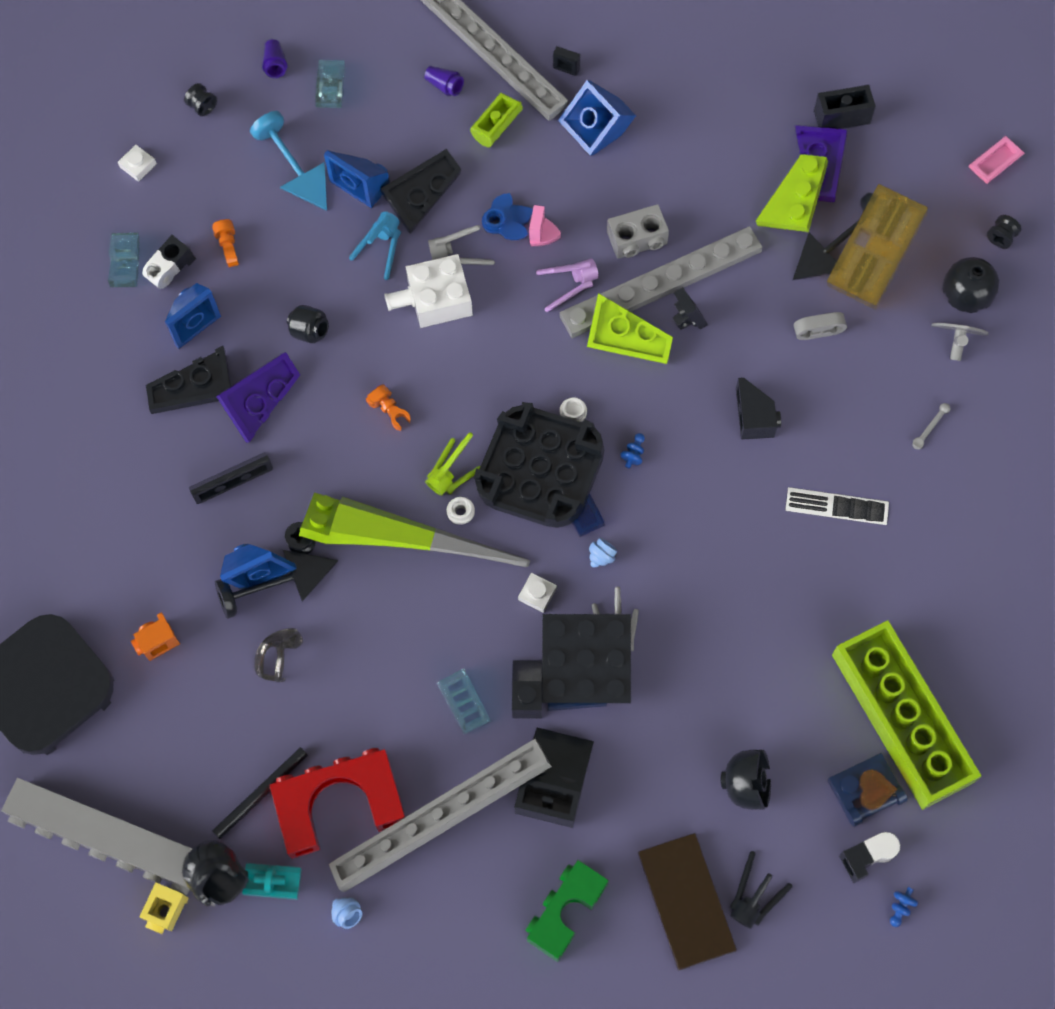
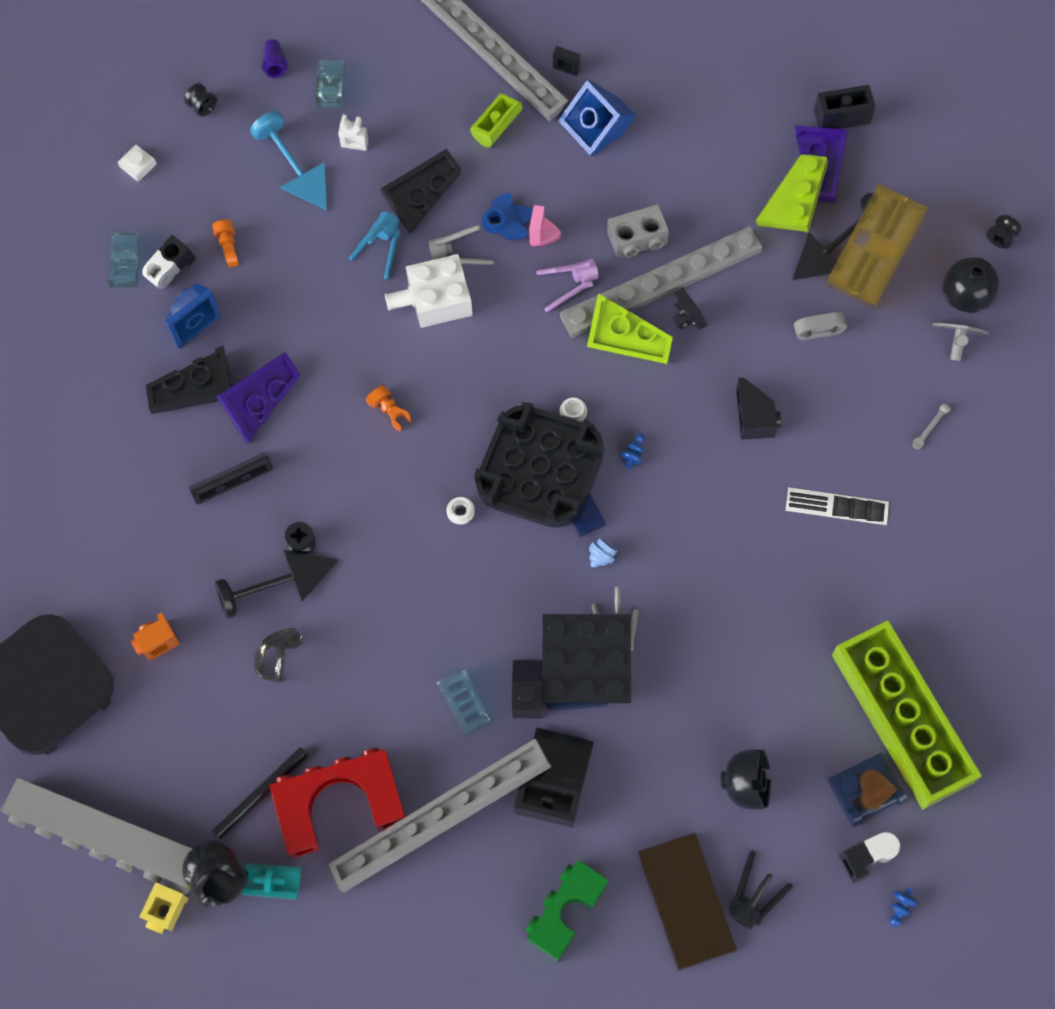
(252, 566): blue slope -> none
(307, 324): black head -> none
(346, 912): light blue plate -> none
(352, 134): none -> white plate
(357, 176): blue slope -> none
(360, 524): lime plate -> none
(440, 477): lime plant -> none
(445, 80): dark purple cone -> none
(537, 592): white plate -> none
(996, 159): bright pink tile -> none

